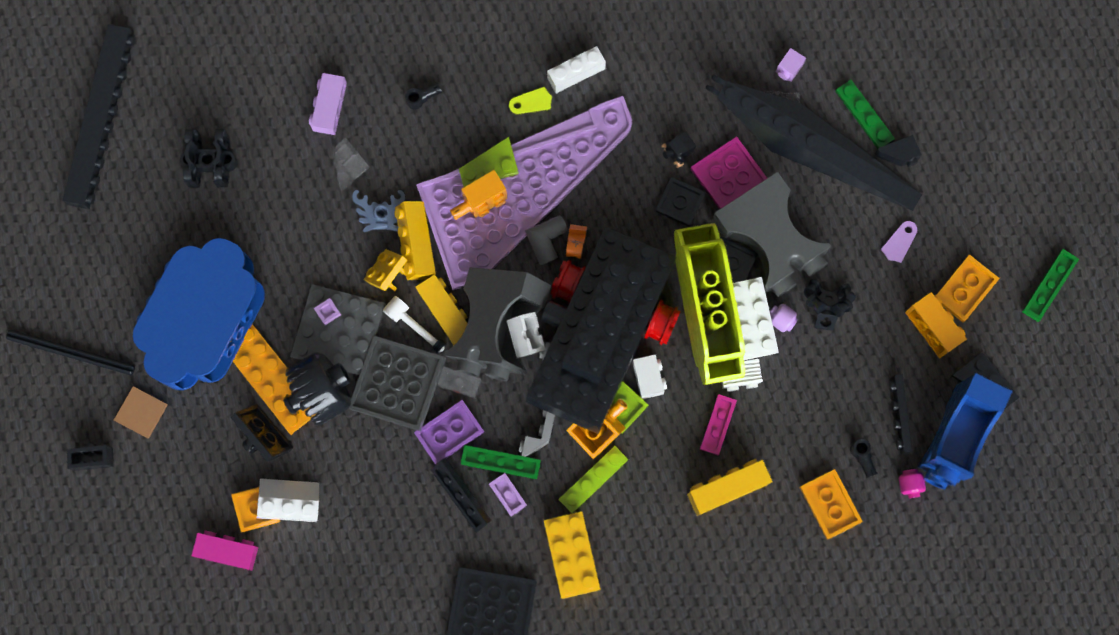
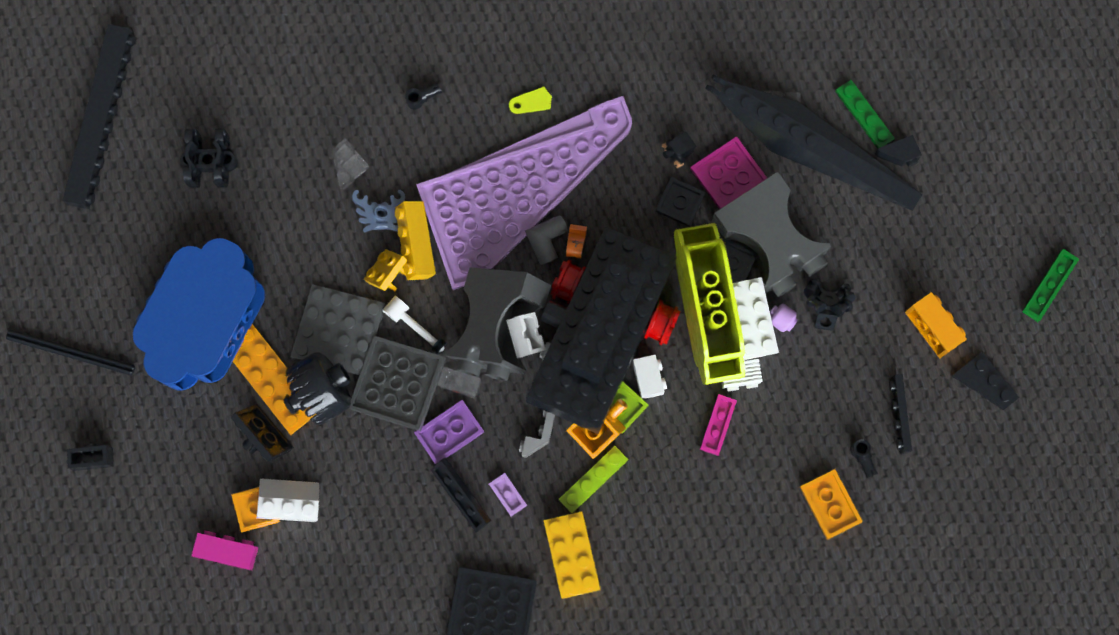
(140, 412): medium nougat tile -> none
(327, 311): lavender plate -> none
(328, 104): lavender brick -> none
(443, 307): yellow brick -> none
(481, 196): light orange brick -> none
(497, 158): lime wing -> none
(500, 462): green plate -> none
(576, 69): white brick -> none
(730, 487): yellow brick -> none
(790, 65): lavender brick -> none
(899, 243): lavender piece -> none
(912, 483): dark pink head -> none
(963, 430): blue brick -> none
(966, 288): light orange plate -> none

